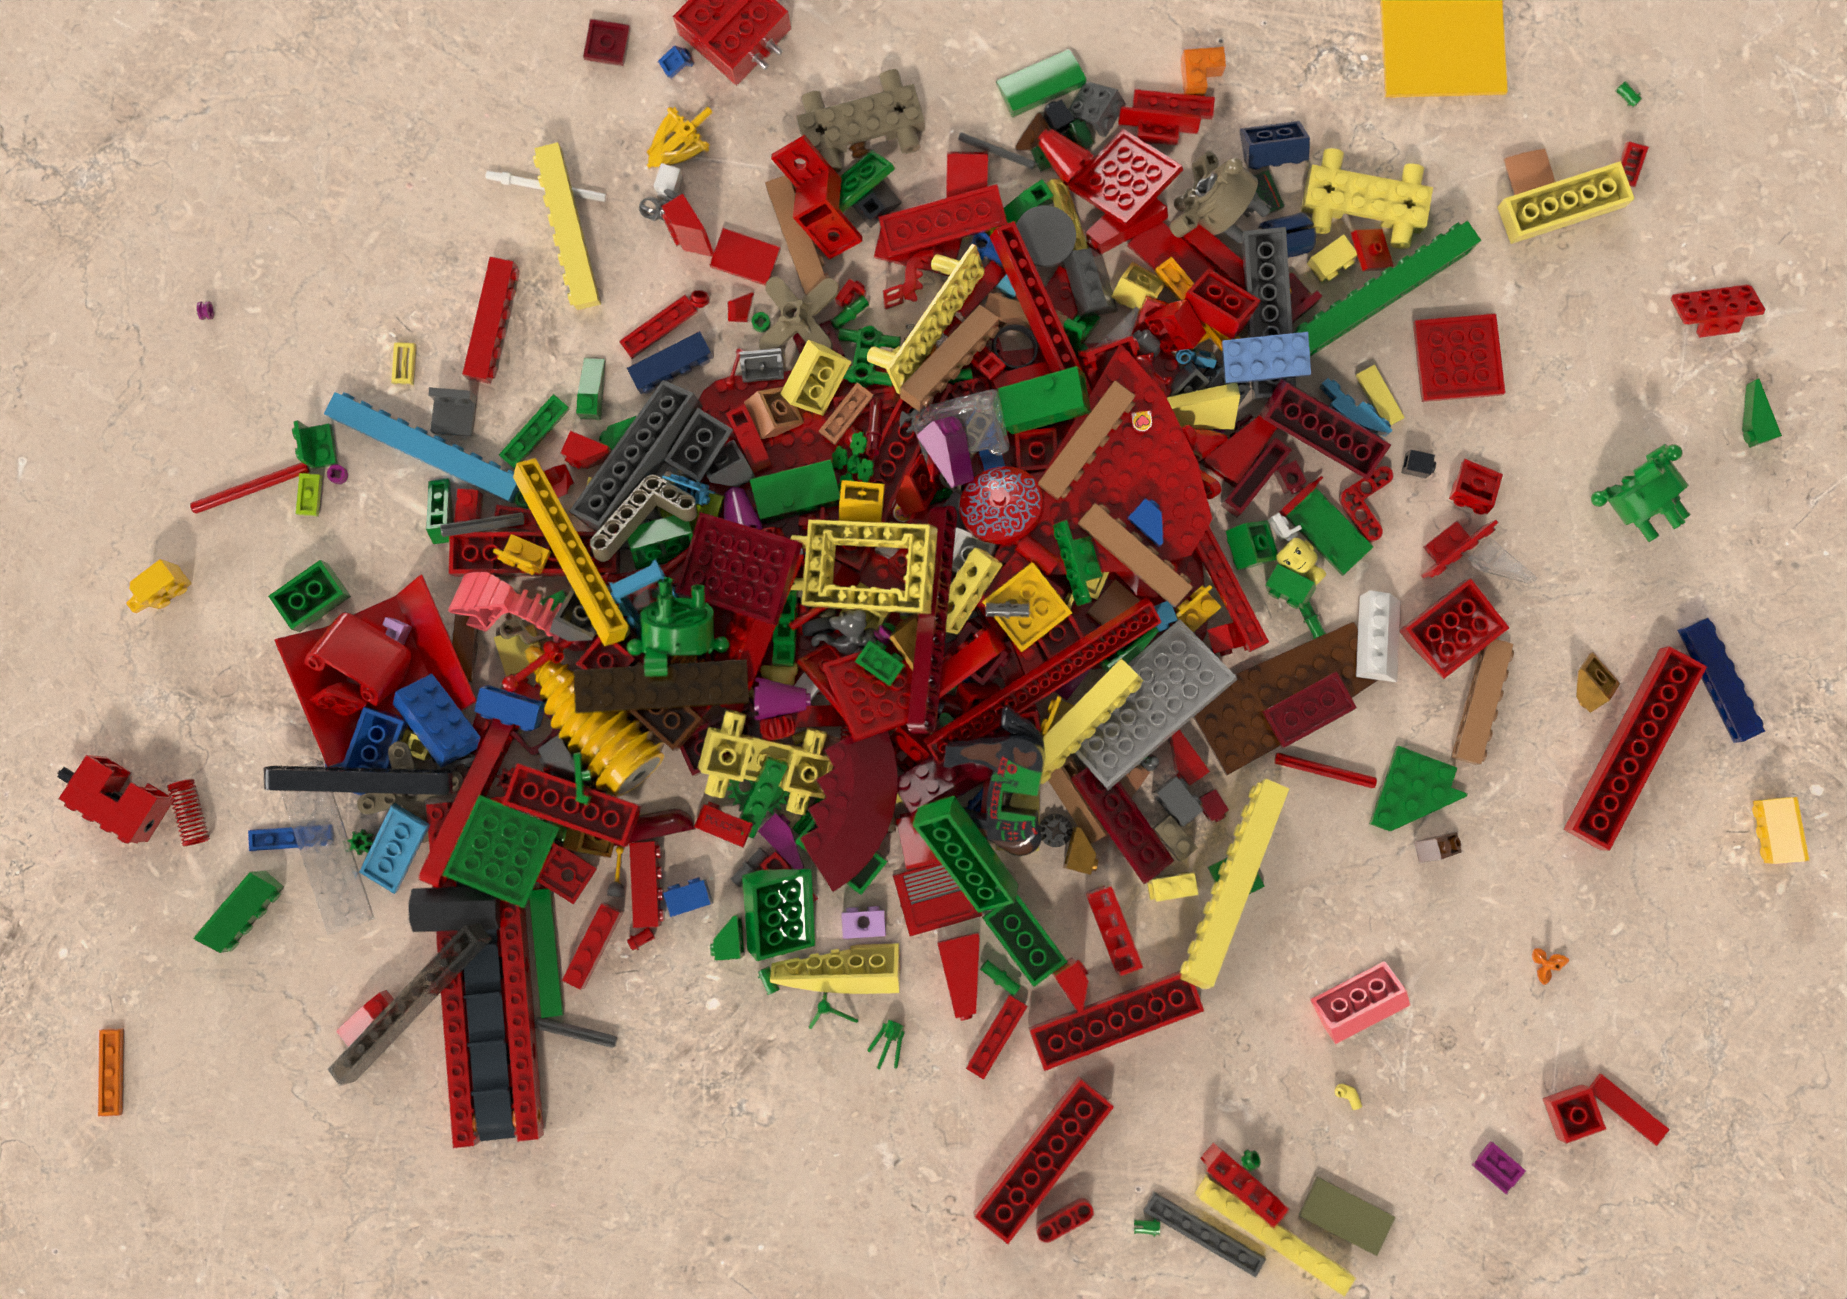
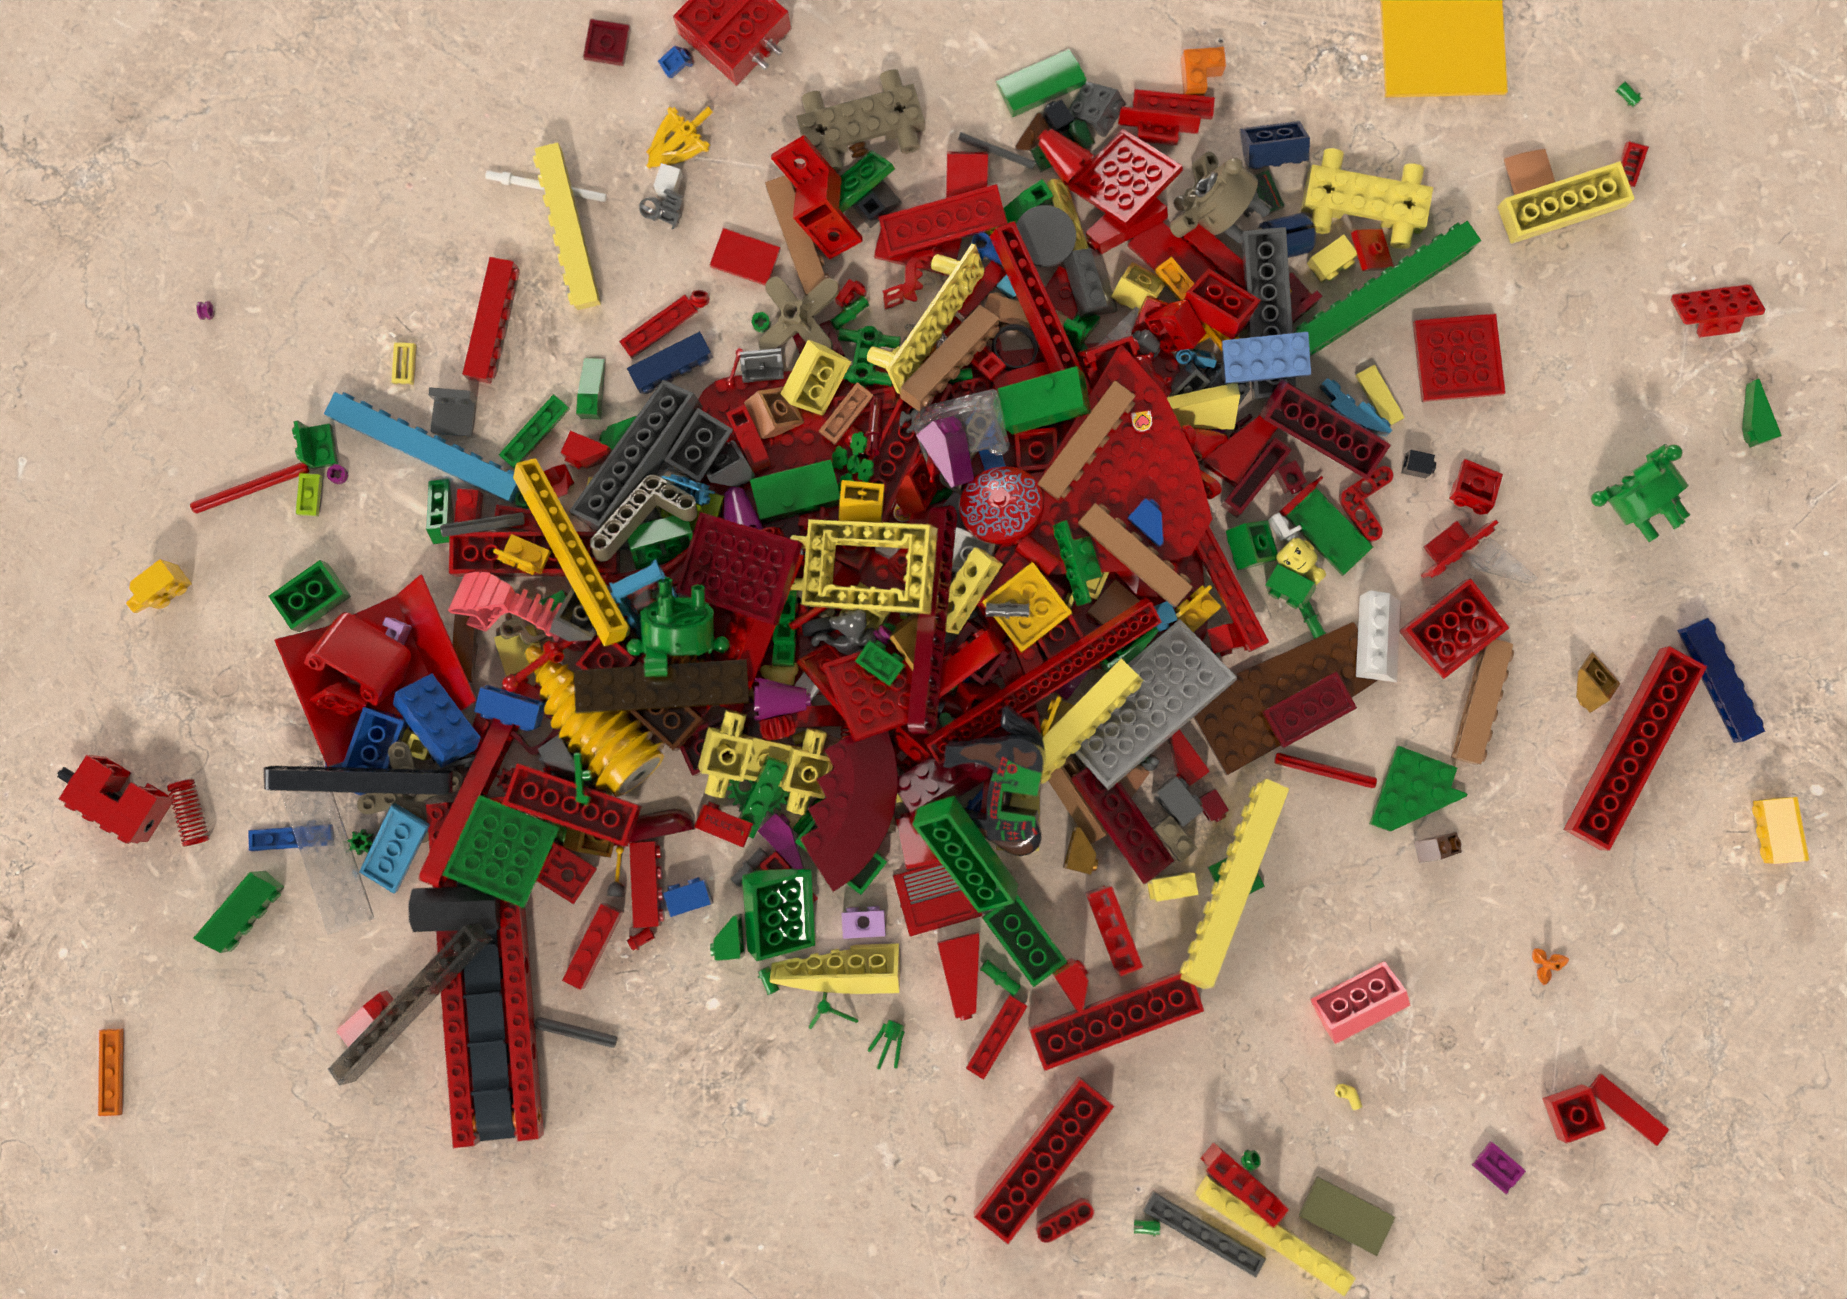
(546, 953): green tile -> none
(686, 227): red slope -> none
(740, 308): red piece -> none
(1064, 825): dark grey gear -> none

